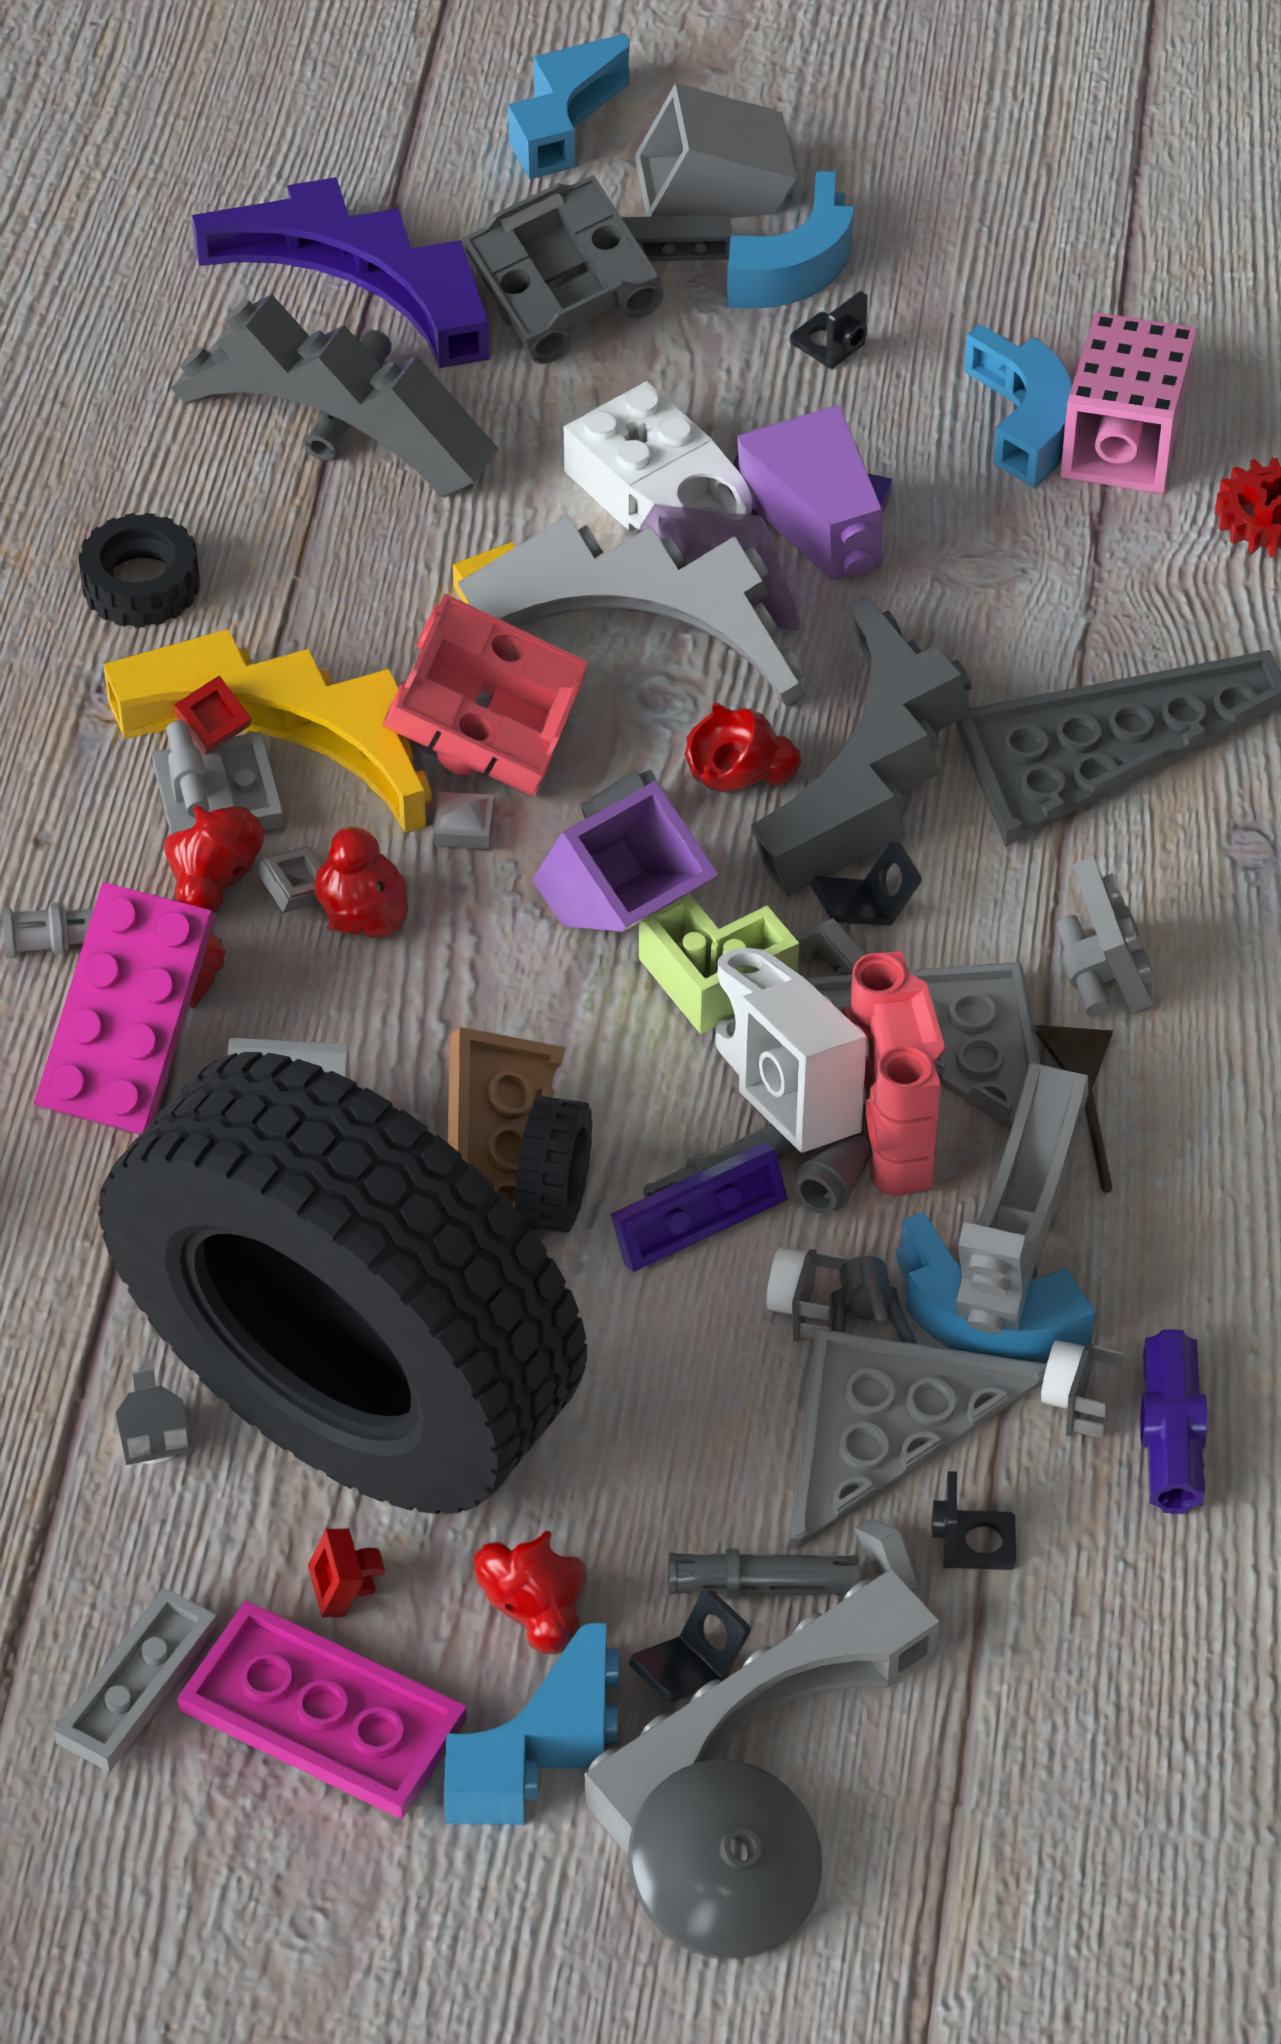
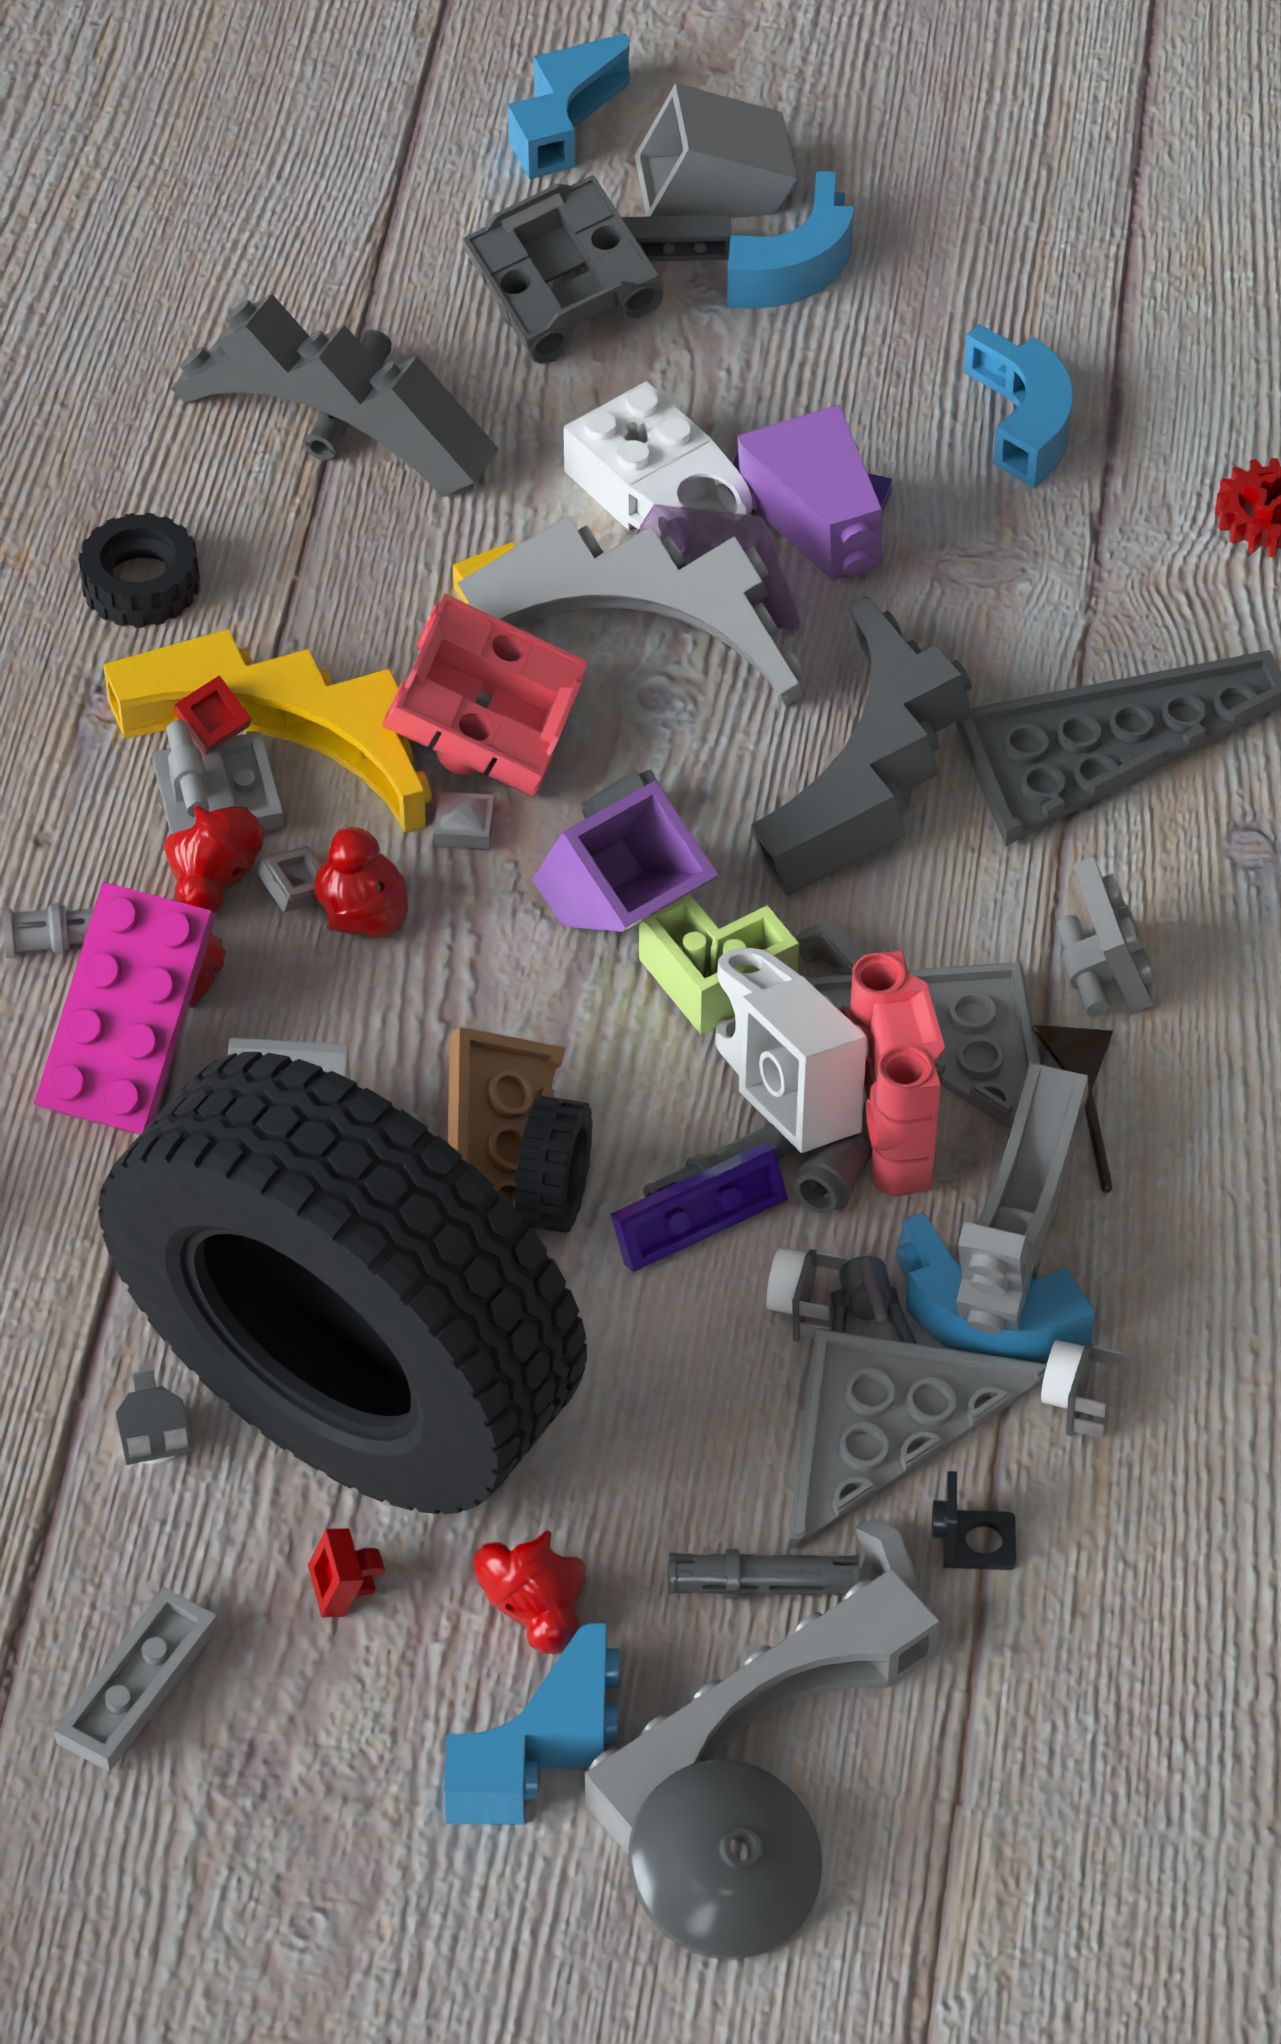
(322, 1709): dark pink plate -> none
(371, 250): dark purple arch -> none
(689, 1661): black bracket -> none
(739, 750): red piece -> none
(844, 328): black bracket -> none
(869, 899): black bracket -> none
(1127, 402): bright pink slope -> none
(1173, 1421): dark purple piece -> none

